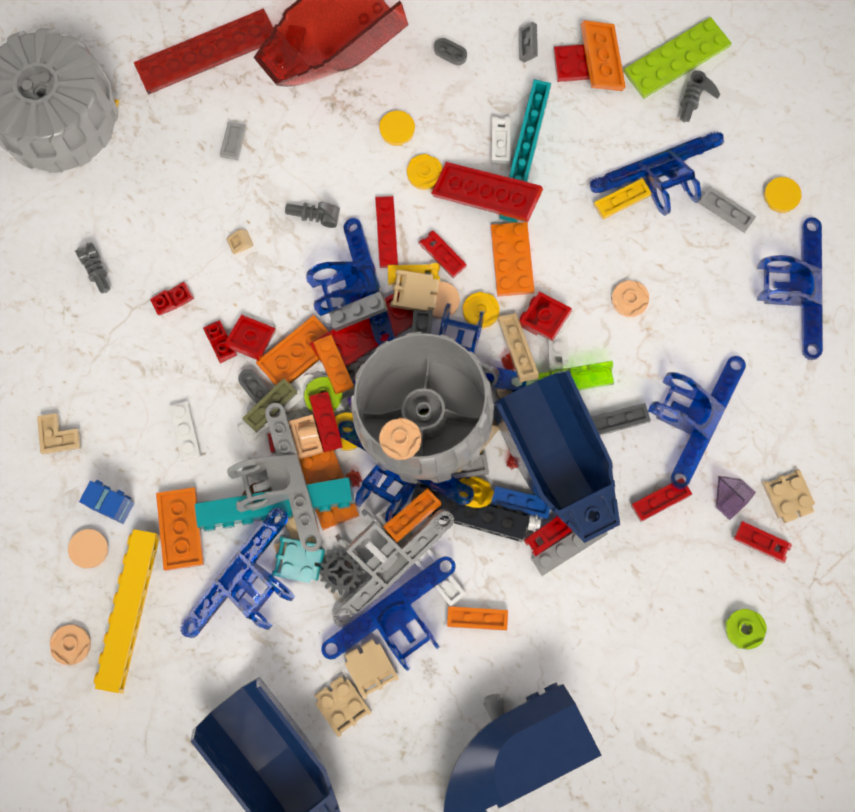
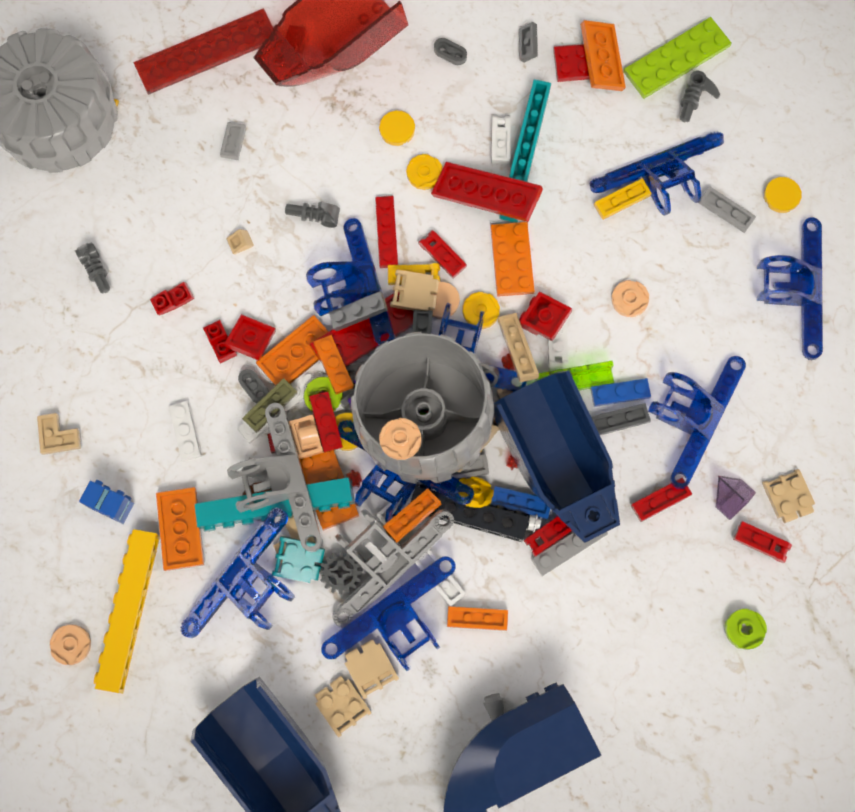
(88, 548): light nougat tile -> none
(620, 392): none -> blue plate

